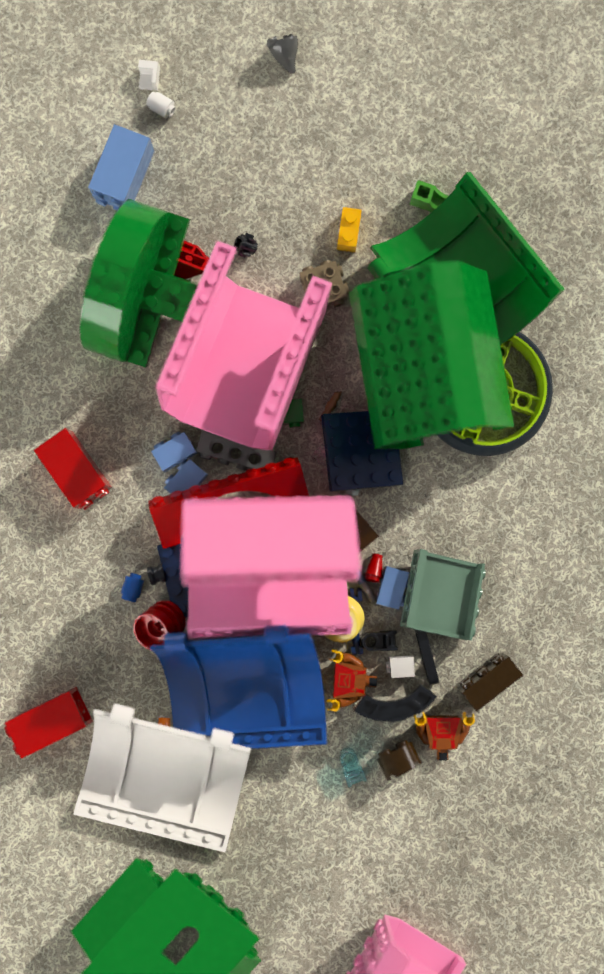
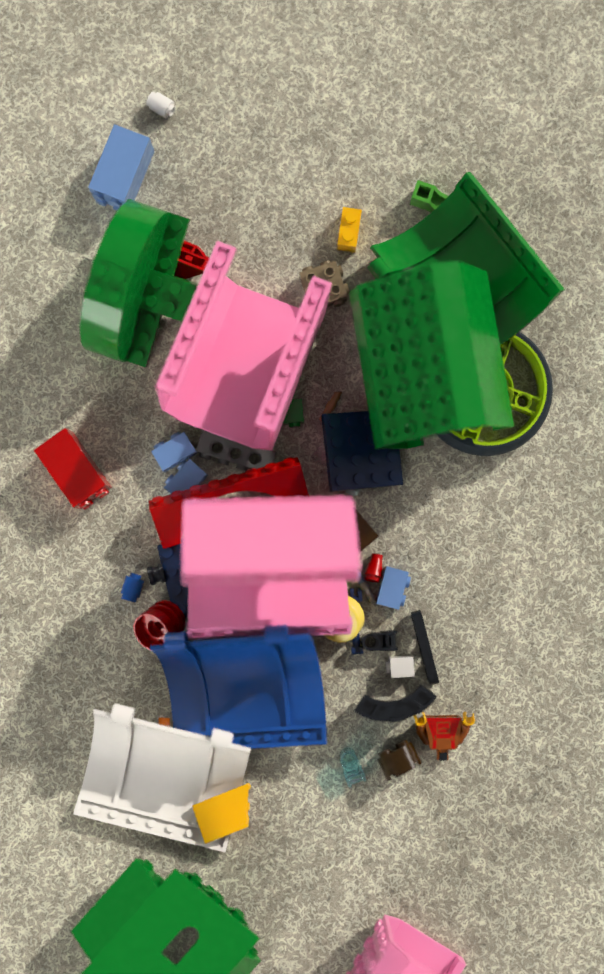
(48, 723): red brick -> none
(149, 75): white panel -> none
(223, 813): none -> yellow slope
(245, 245): black gear -> none
(284, 51): dark grey hat -> none
(349, 680): torso -> none
(442, 595): sand green panel -> none
(489, 680): dark brown brick -> none

